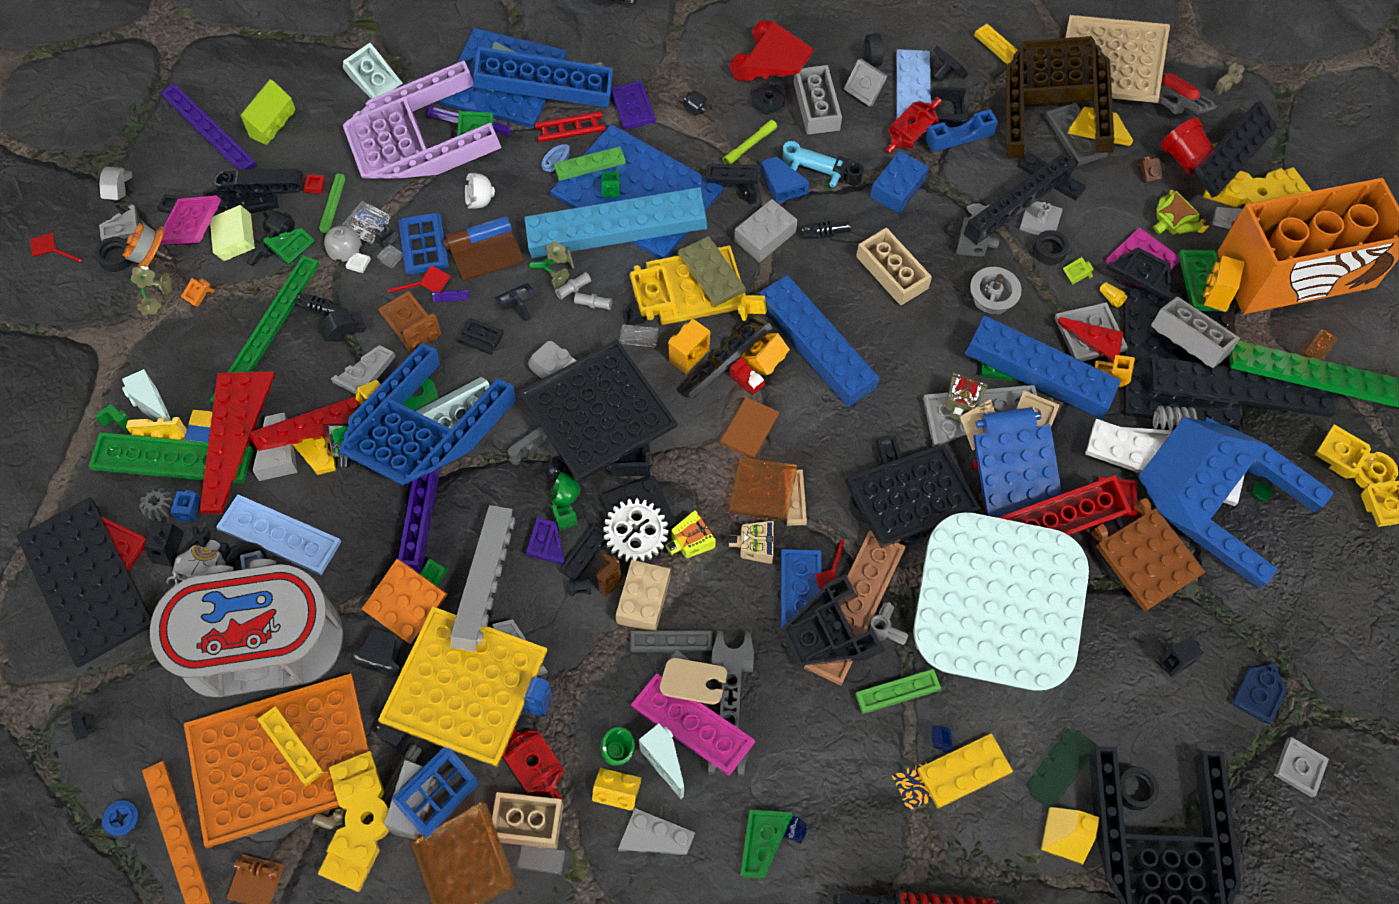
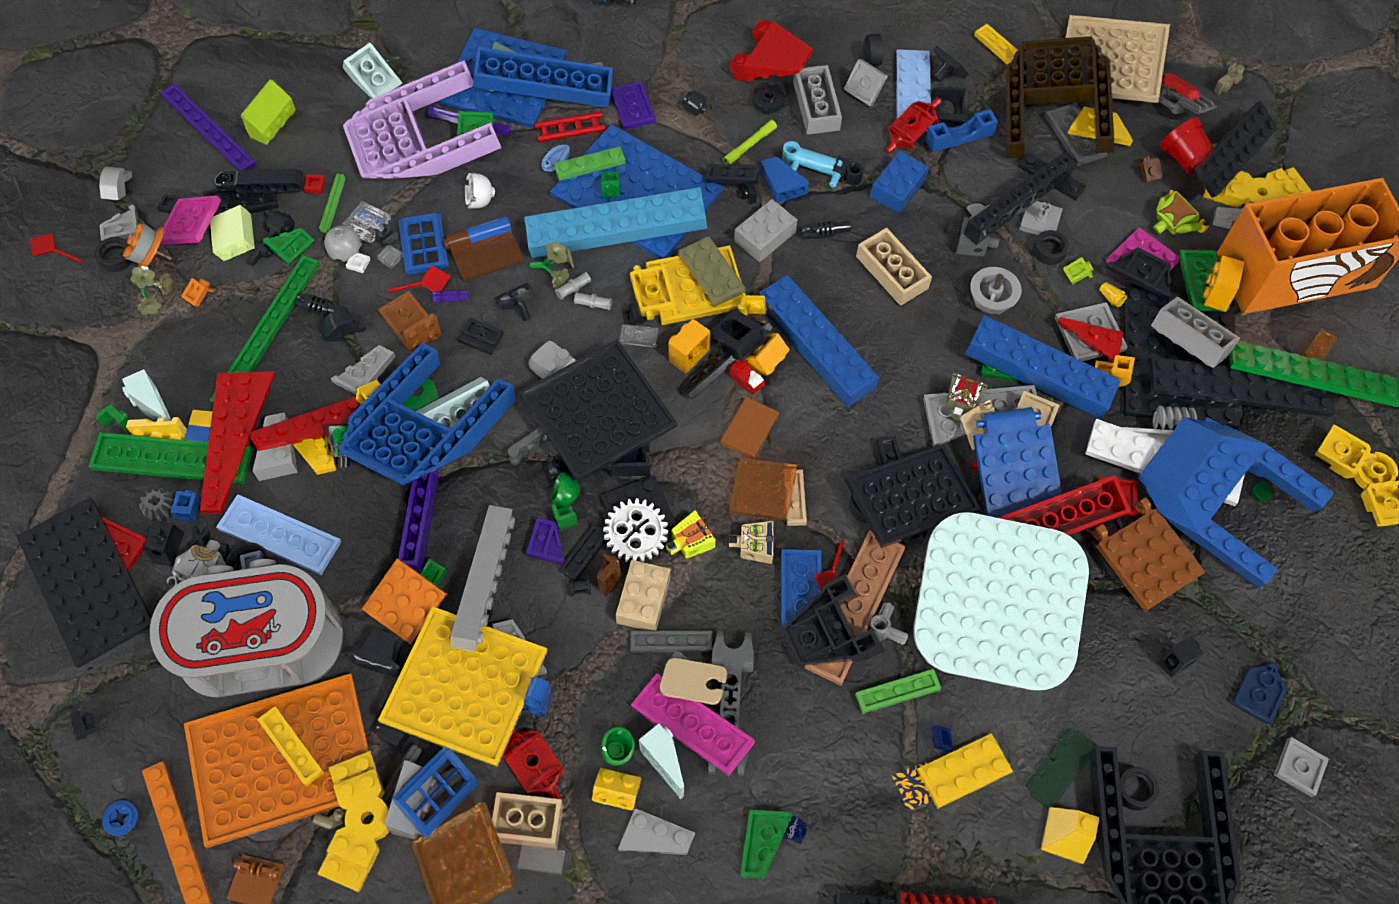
(748, 343): none -> black panel

